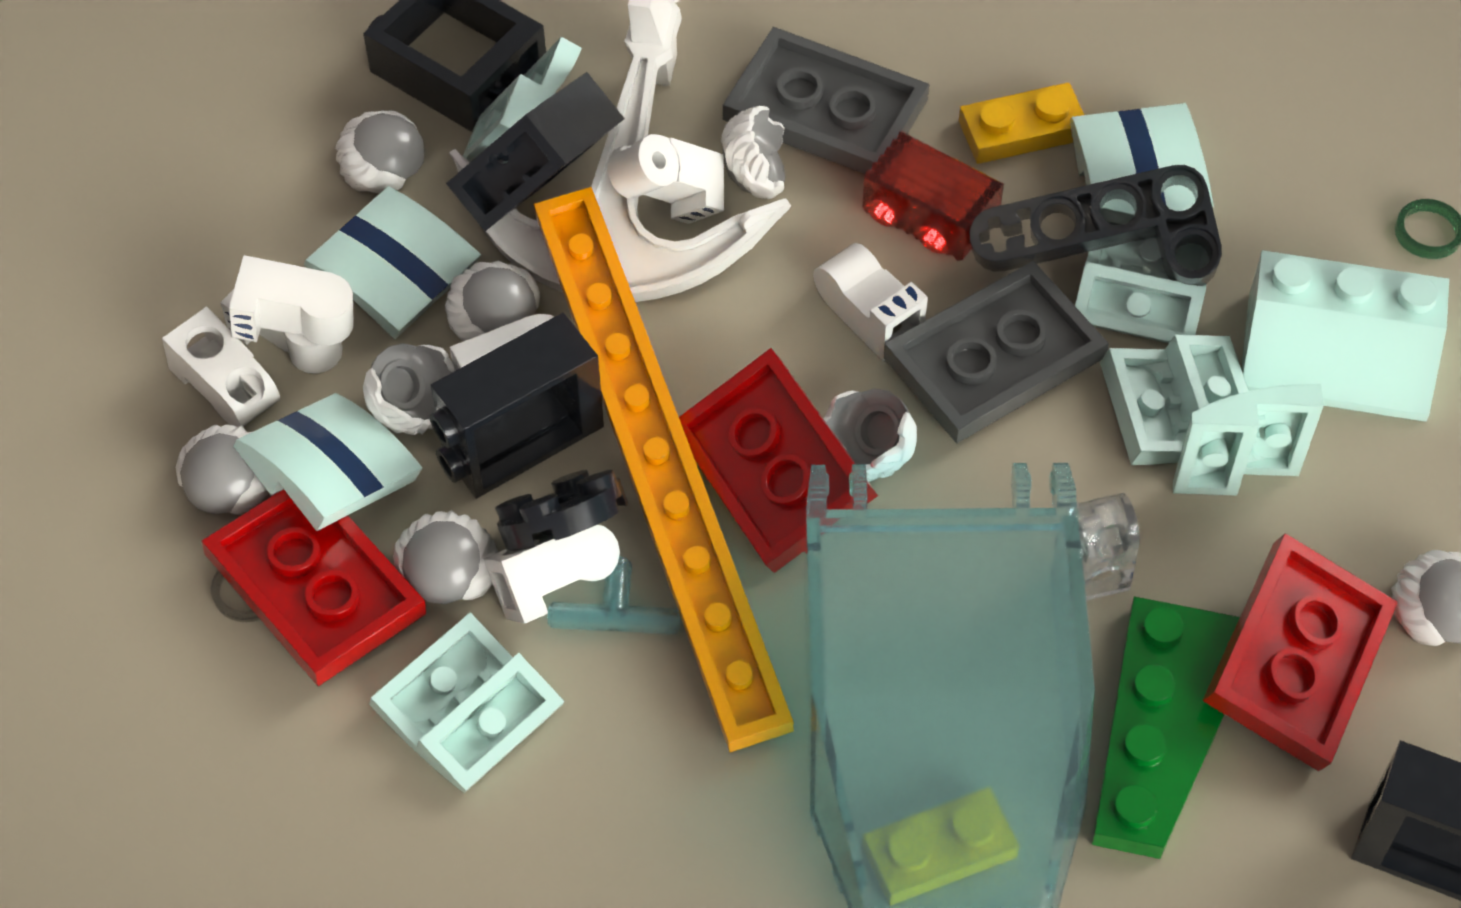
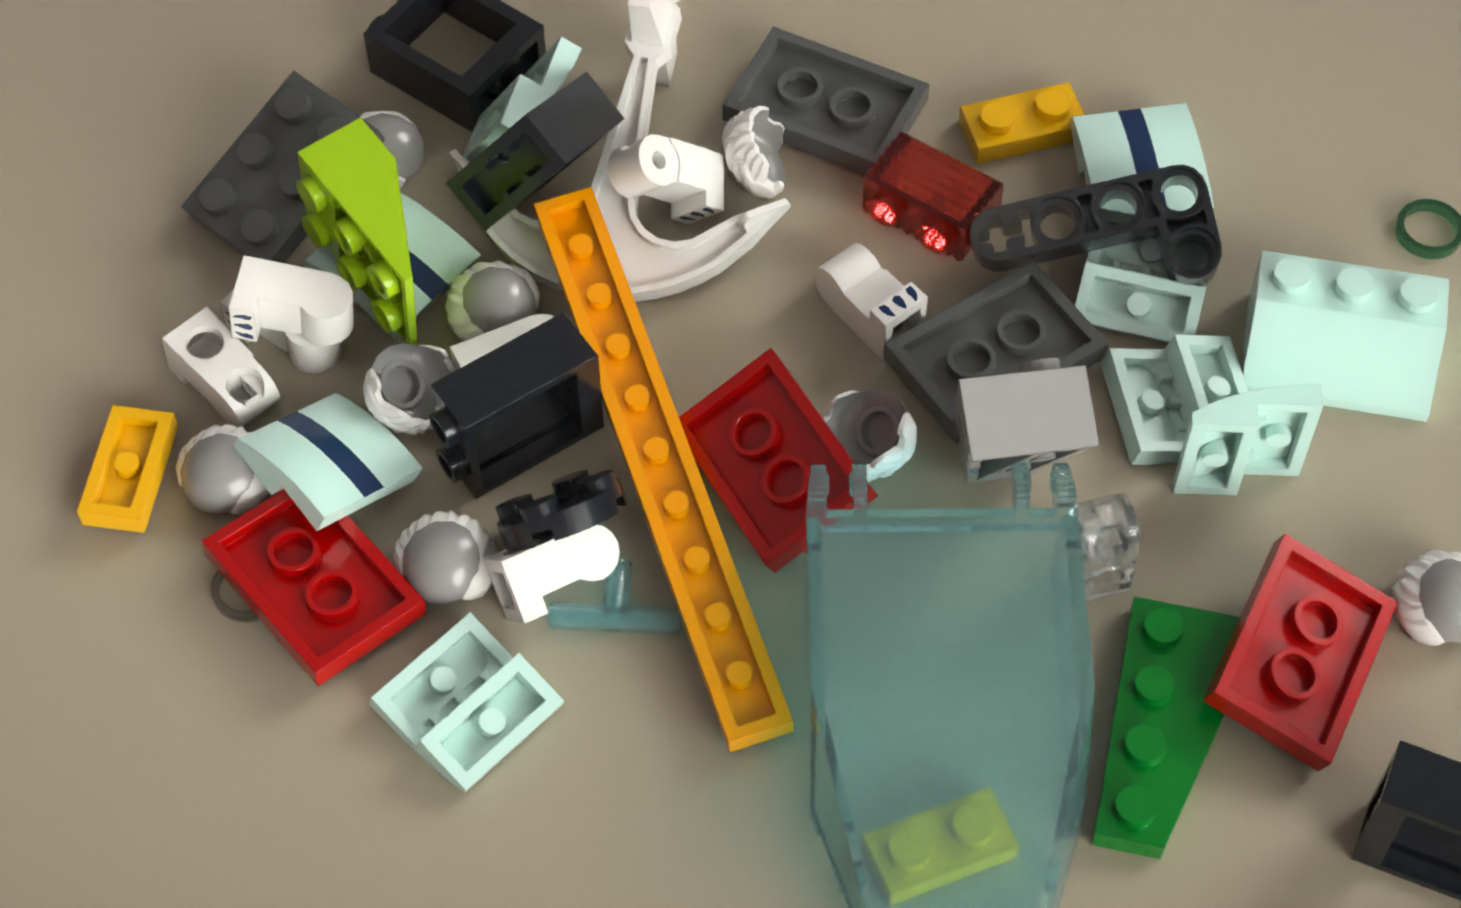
(128, 469): none -> yellow plate
(252, 189): none -> dark grey plate
(359, 216): none -> lime slope
(1023, 418): none -> light grey wedge

